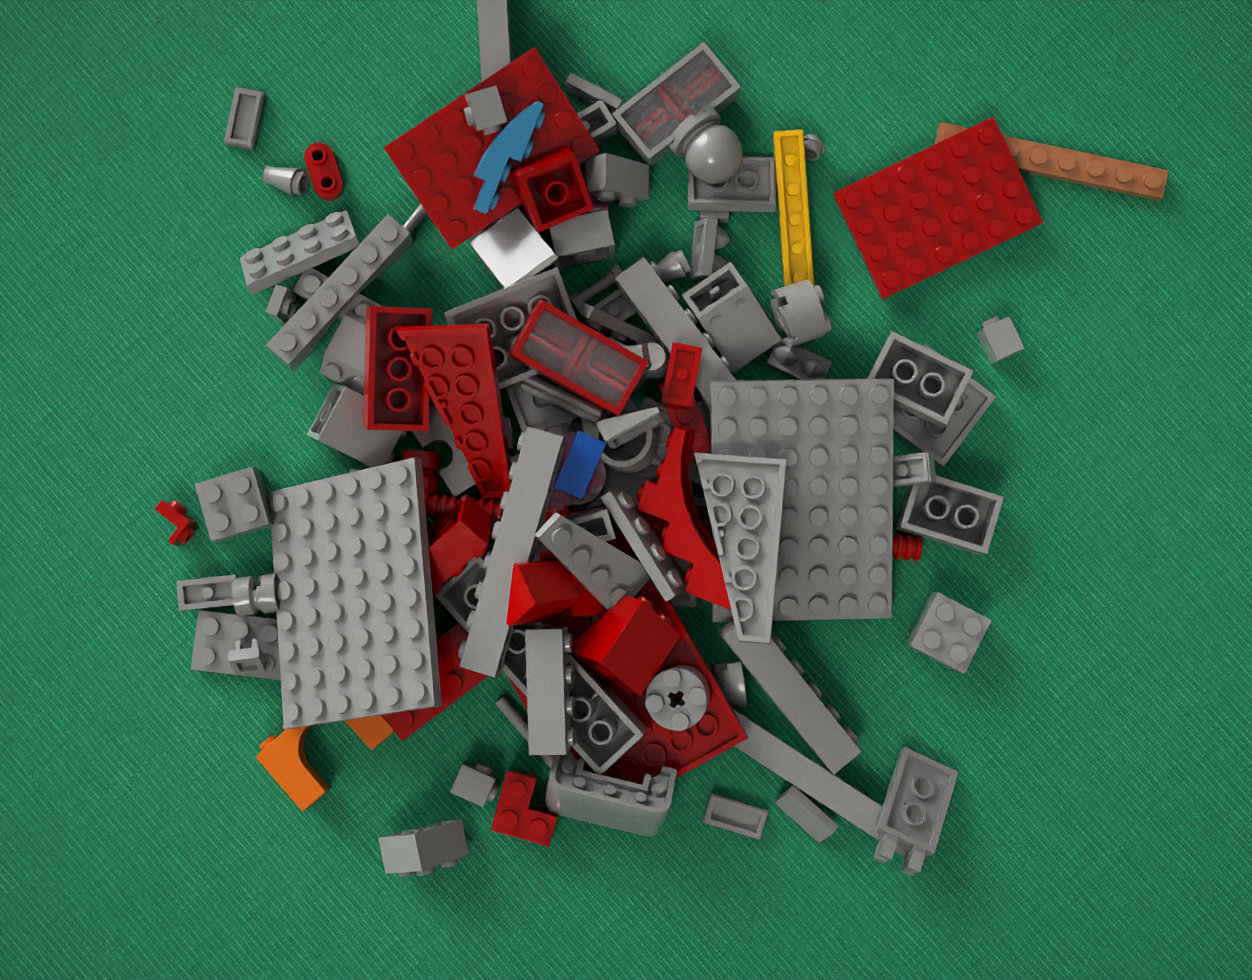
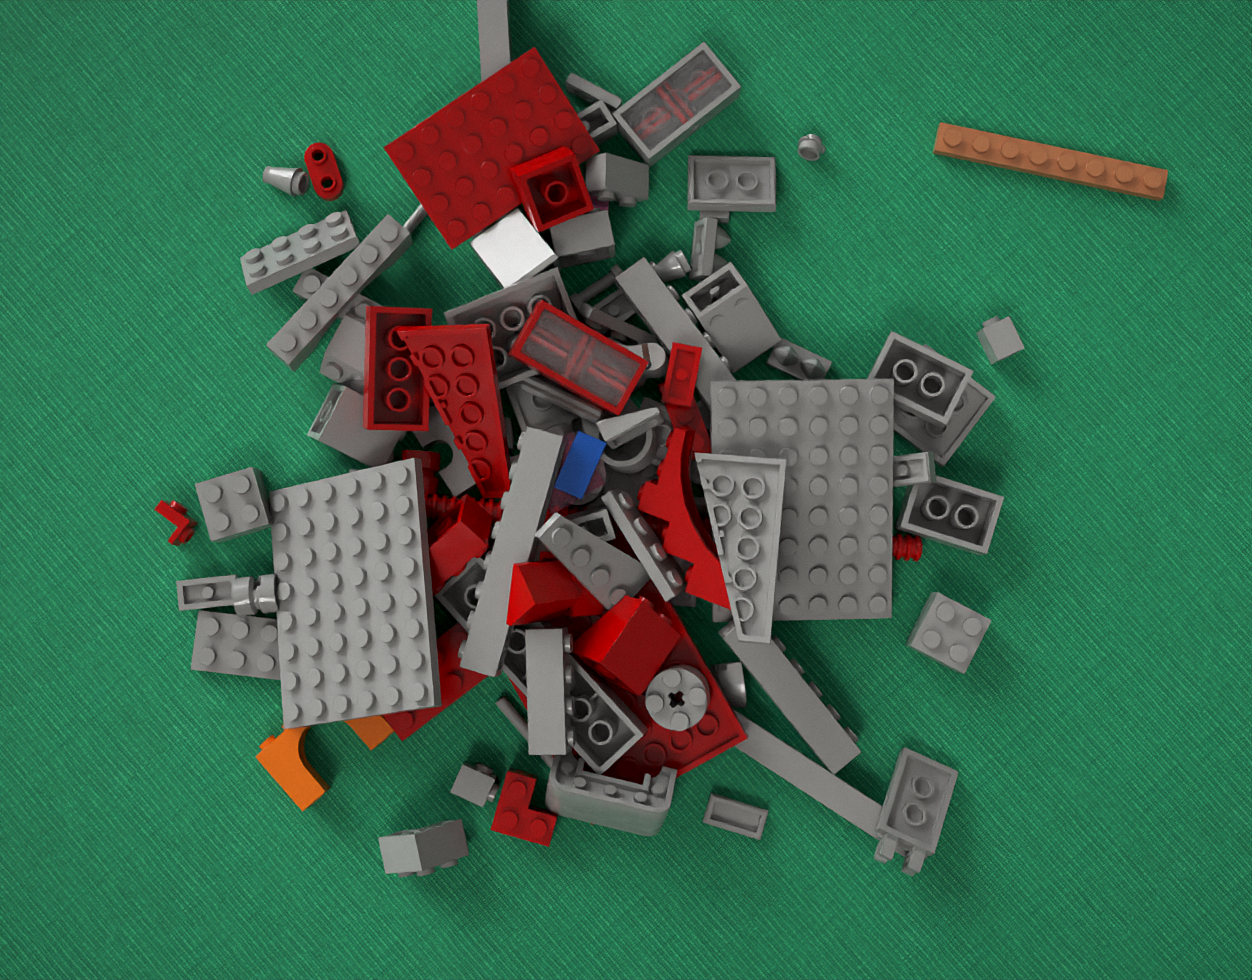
(244, 118): light grey tile -> none
(247, 659): light grey tile -> none
(282, 304): light grey plate -> none
(485, 110): light grey brick -> none
(510, 143): dark azure slope -> none
(709, 148): light grey tile -> none
(793, 206): yellow tile -> none
(799, 312): light grey brick -> none
(806, 814): light grey tile -> none
(937, 208): red plate -> none

